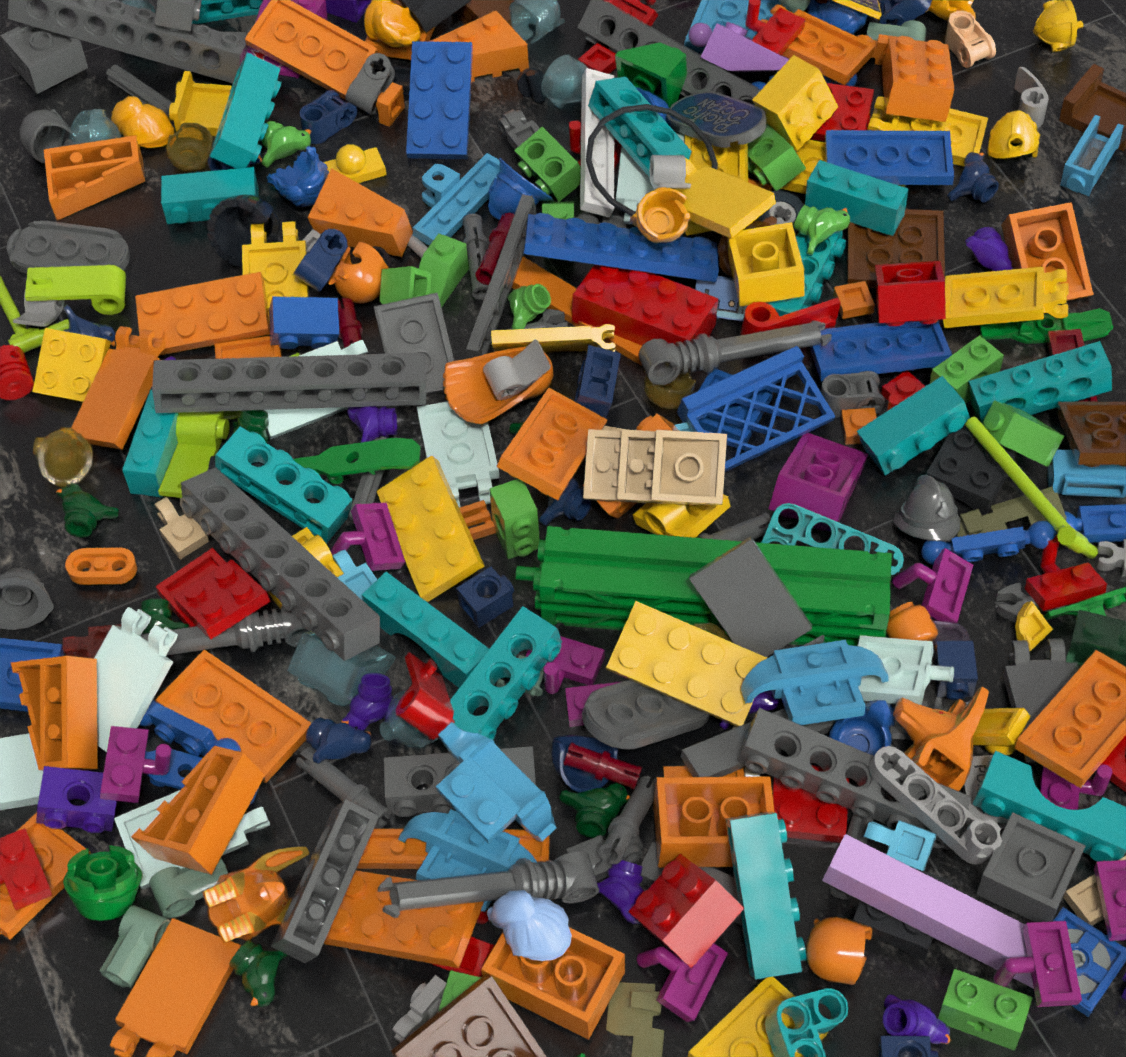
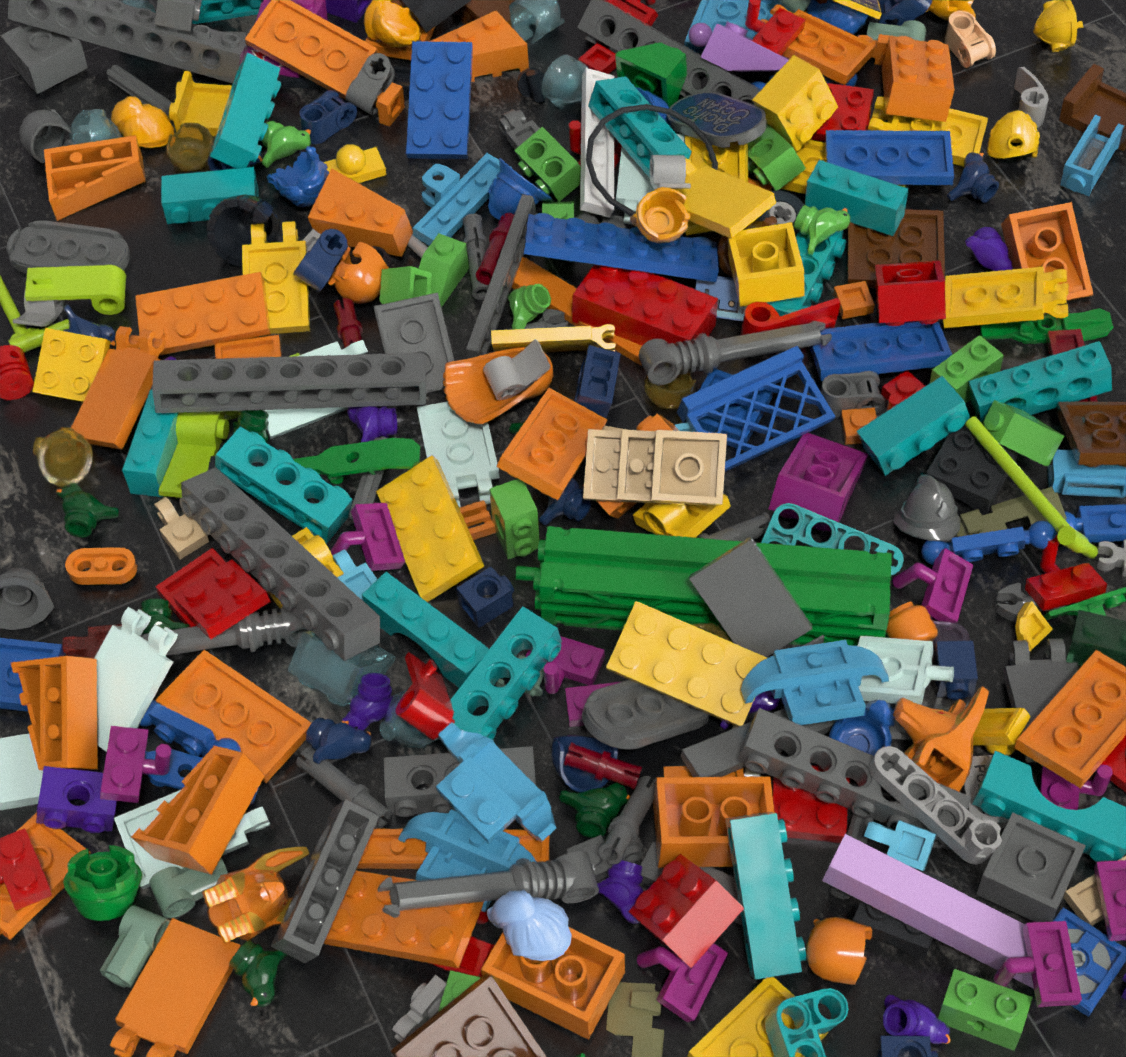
(303, 321): blue brick -> none

